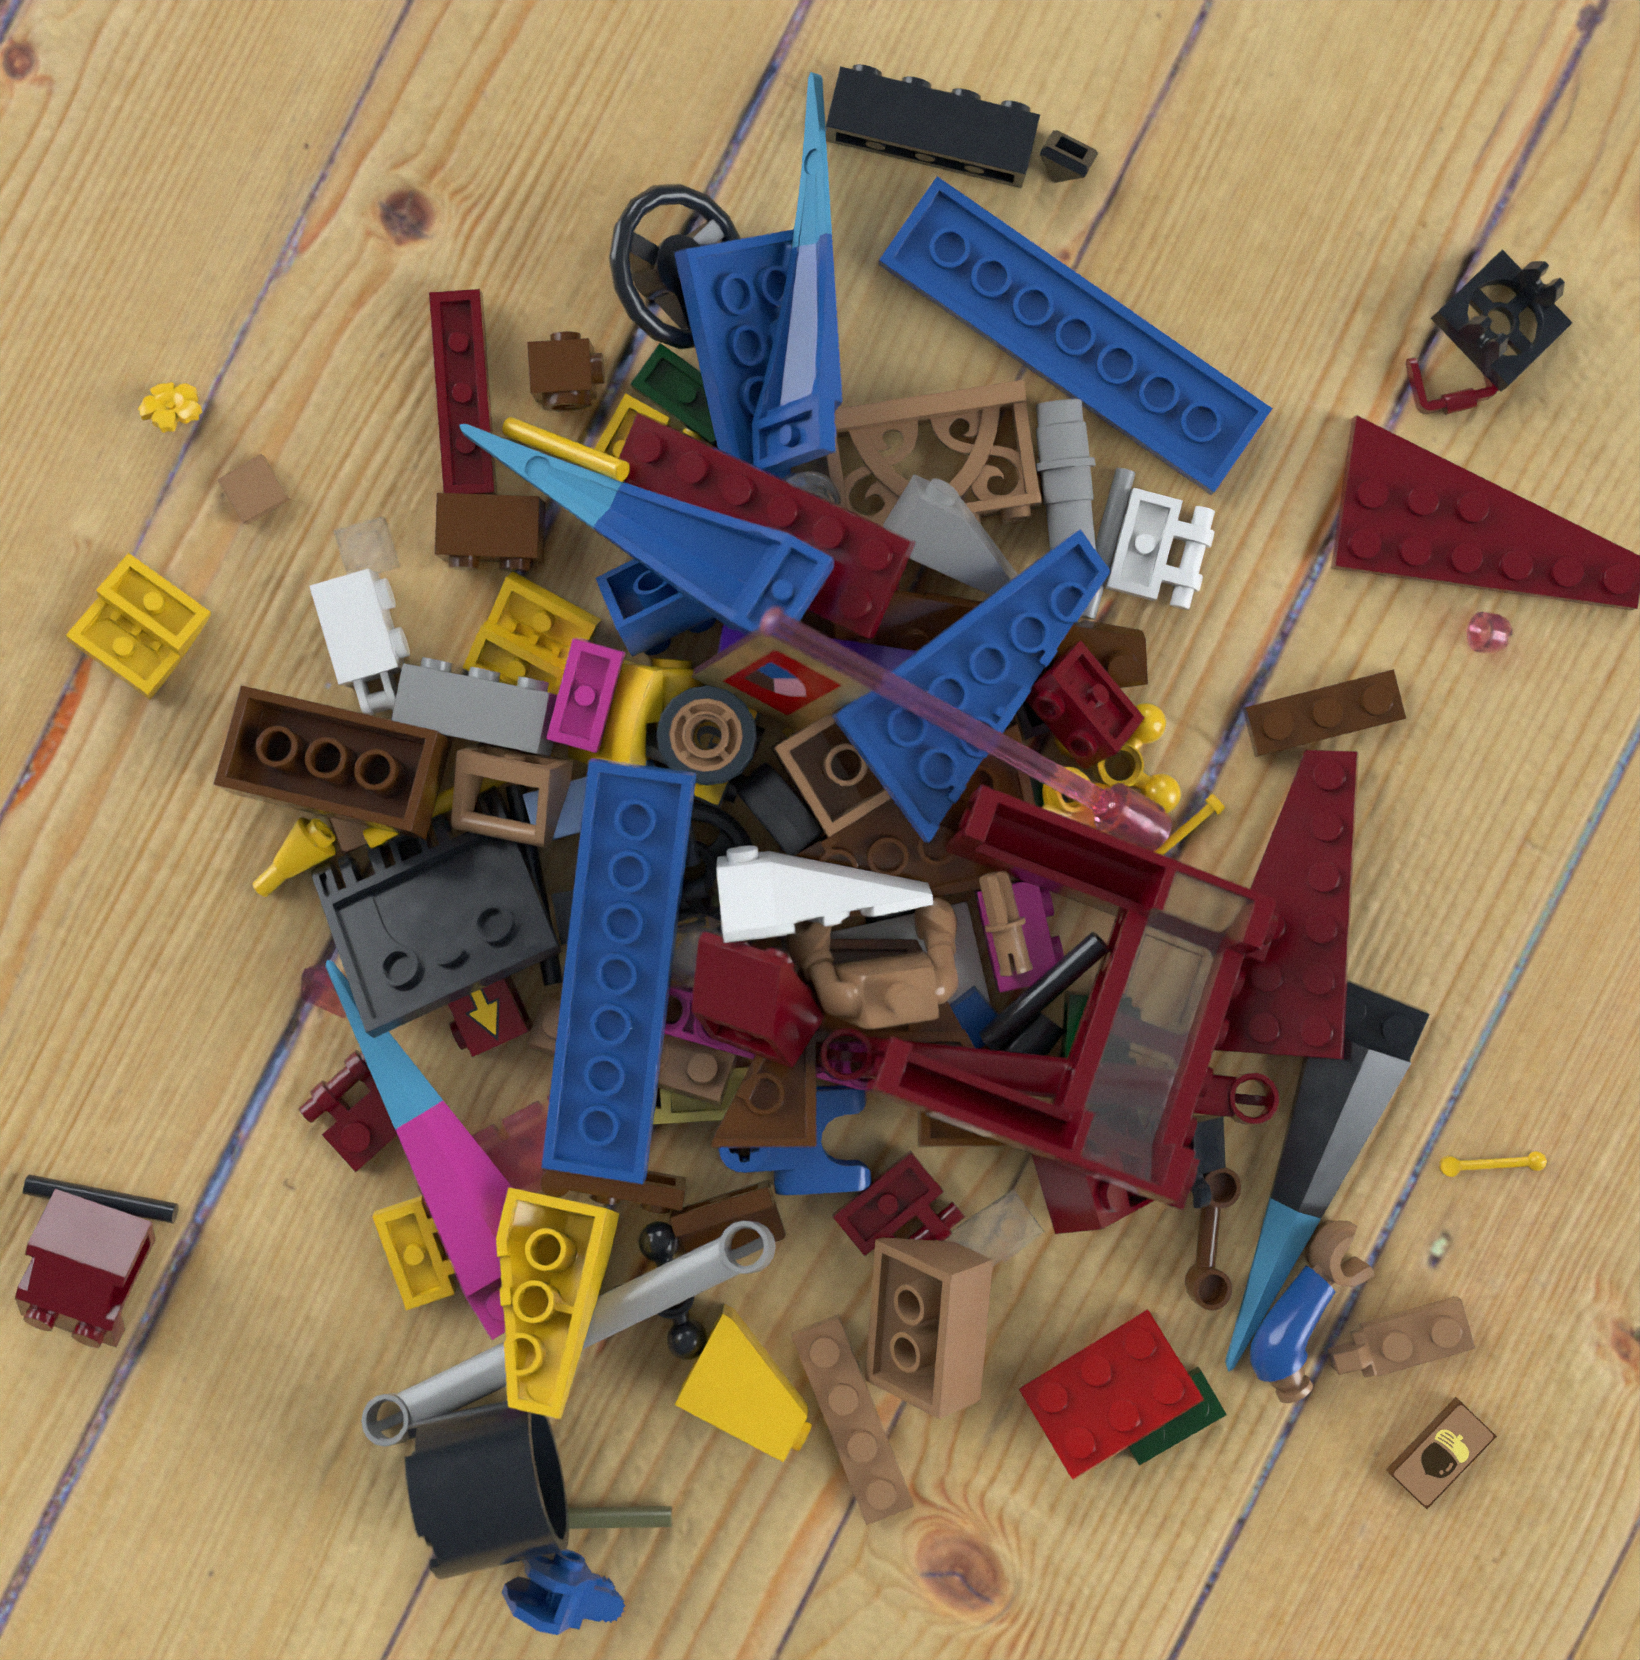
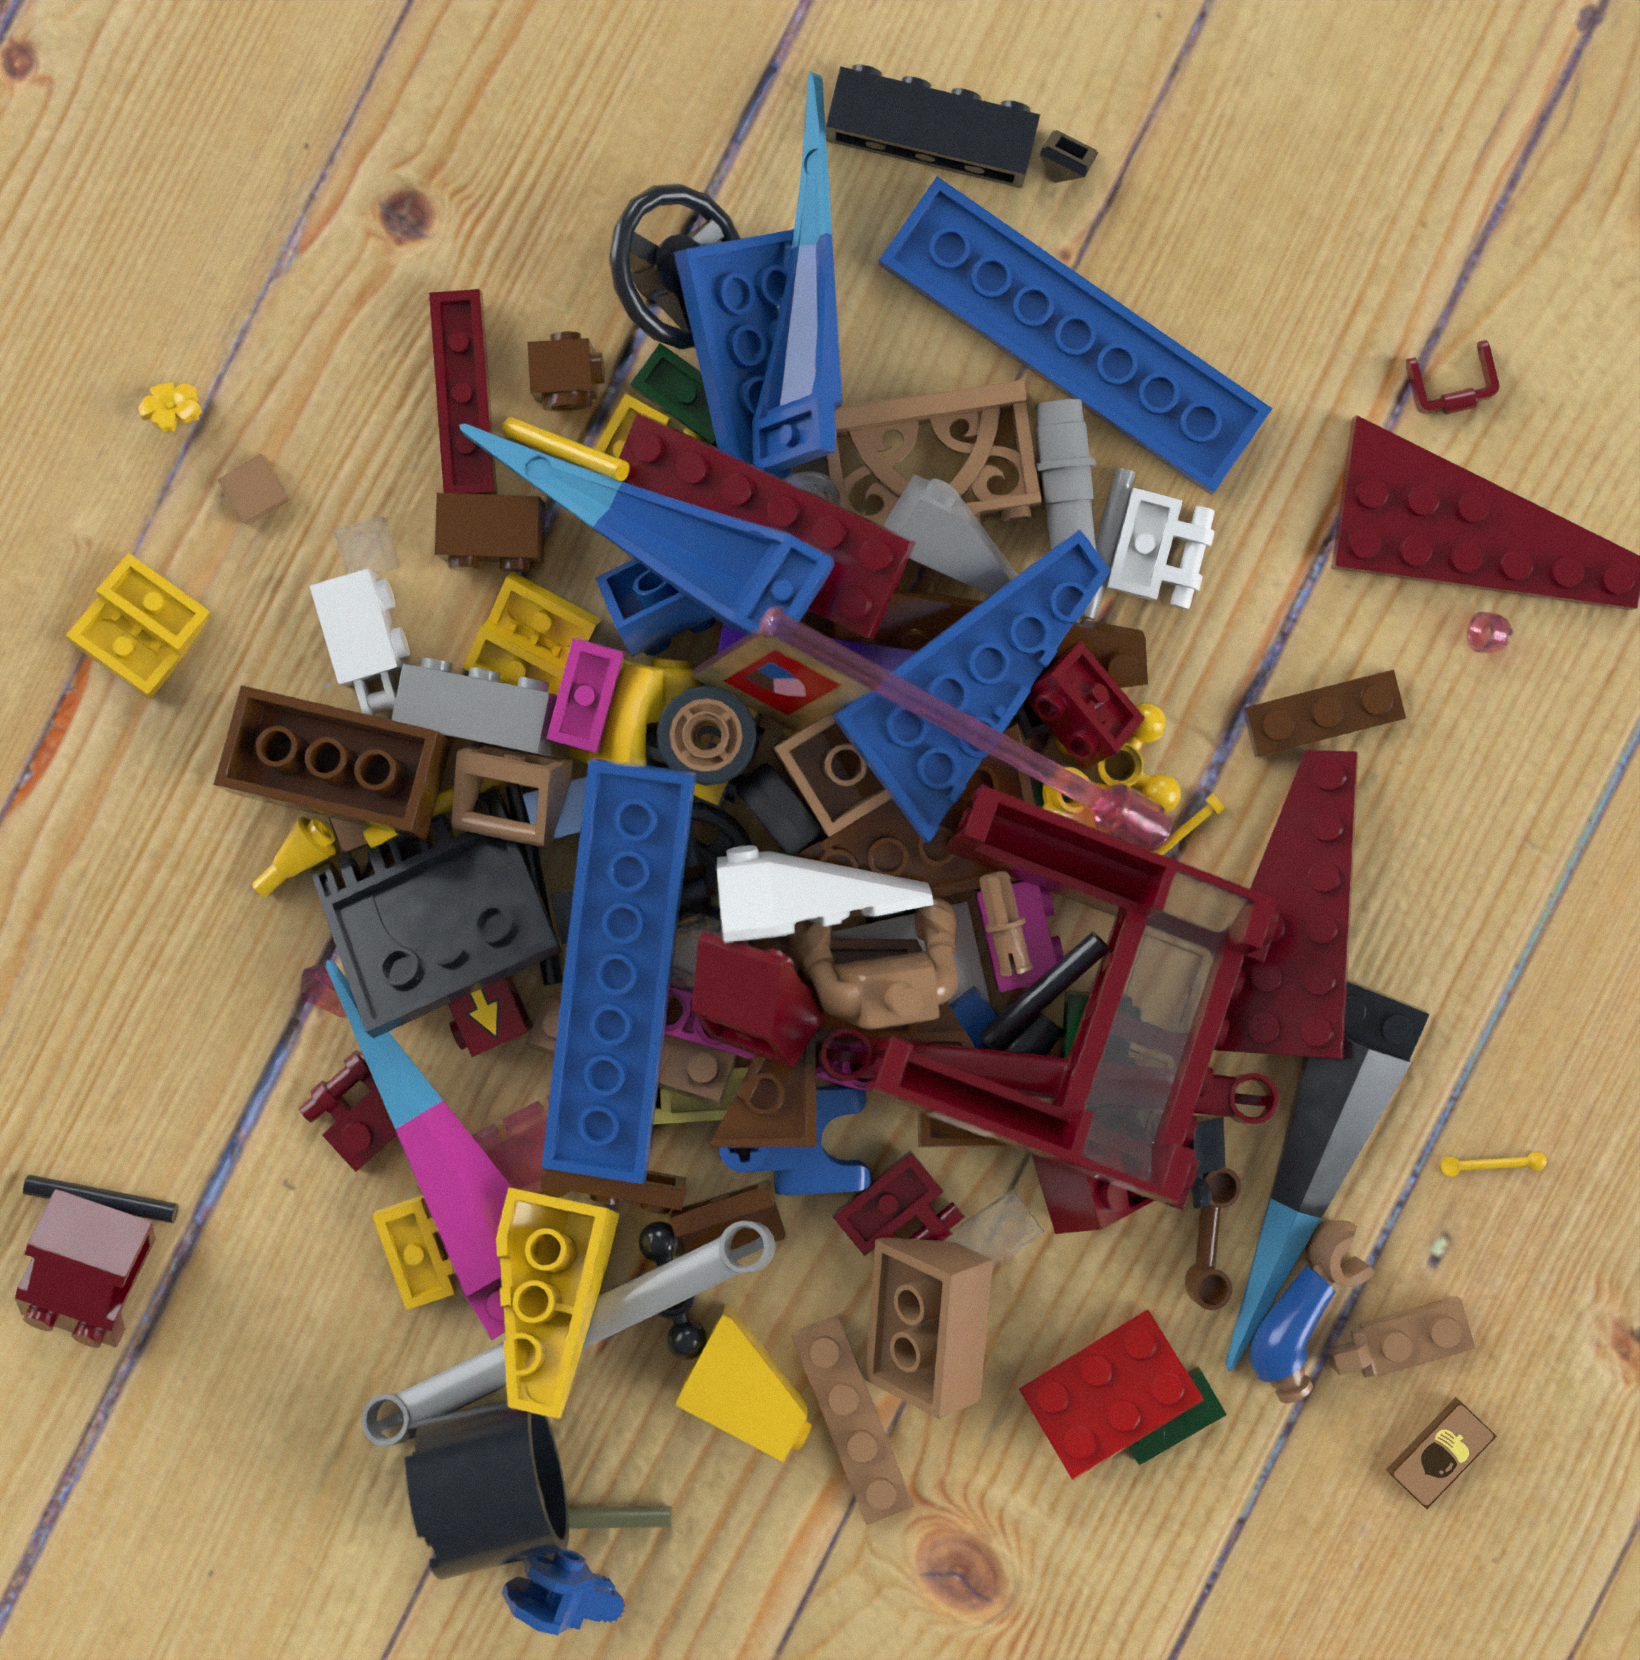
(1477, 338): black piece -> none

